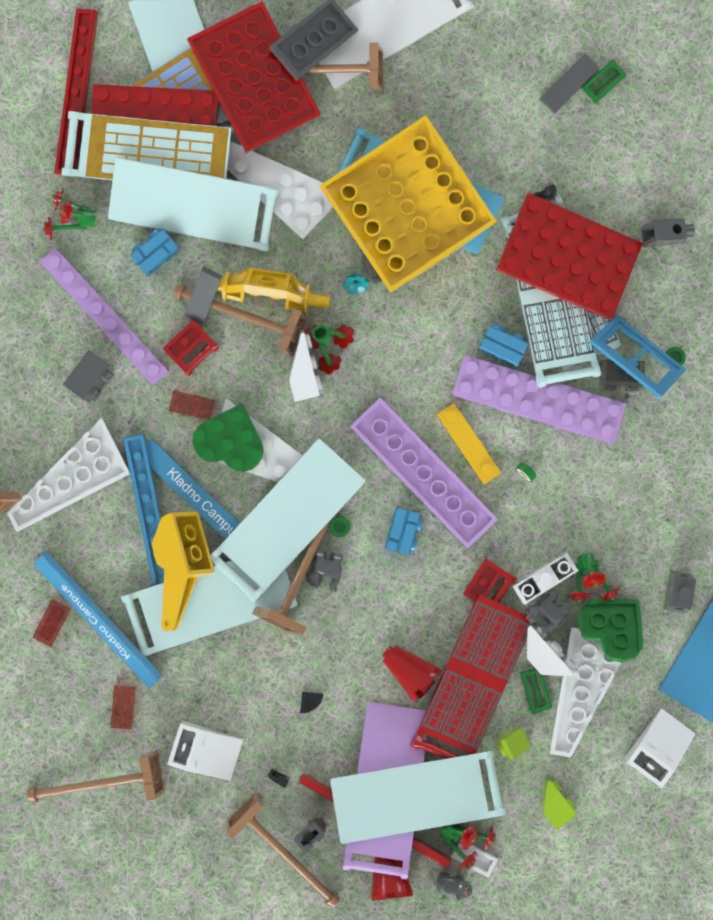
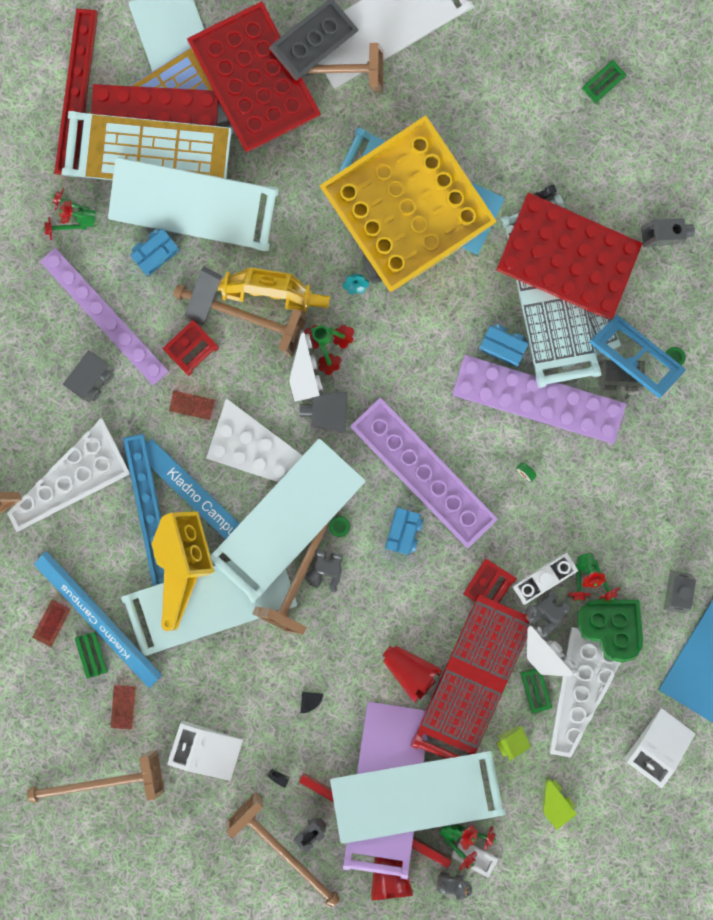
(83, 658): none -> green tile
(229, 439): green plate -> none
(299, 198): white wing -> none
(327, 411): none -> dark grey torso
(468, 443): yellow plate -> none
(569, 83): dark grey tile -> none

